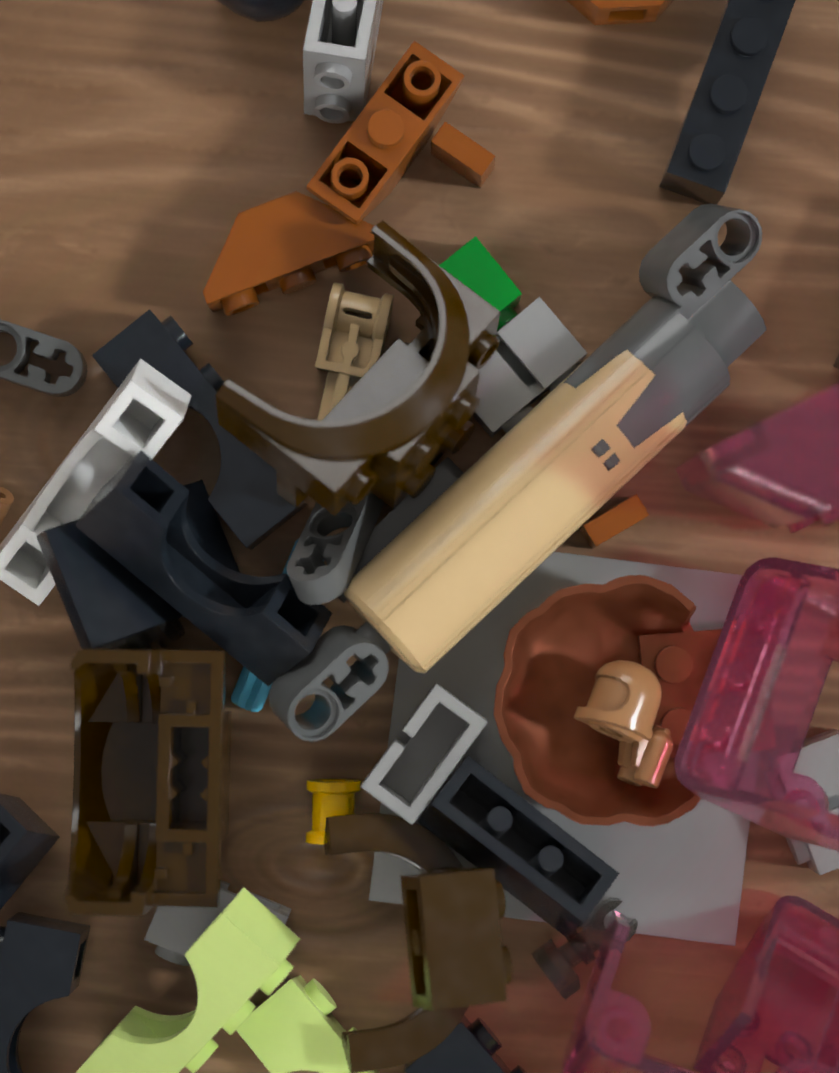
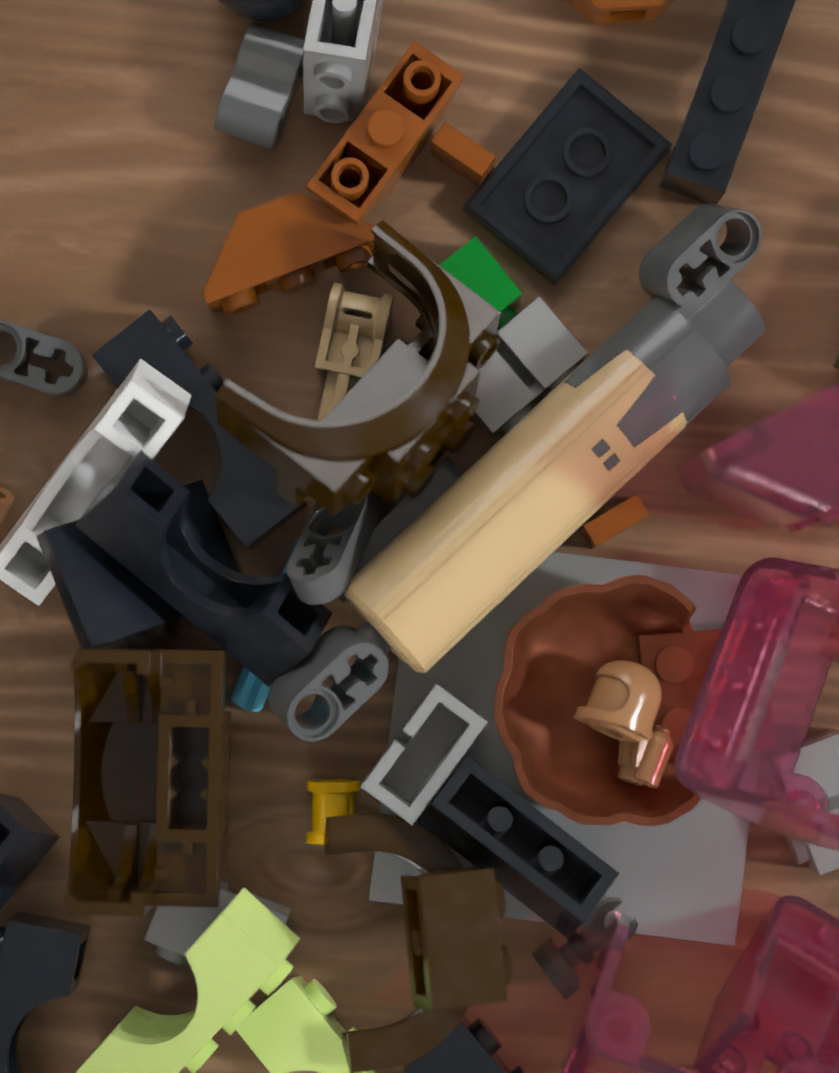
(261, 86): none -> dark grey axle
(567, 177): none -> black tile

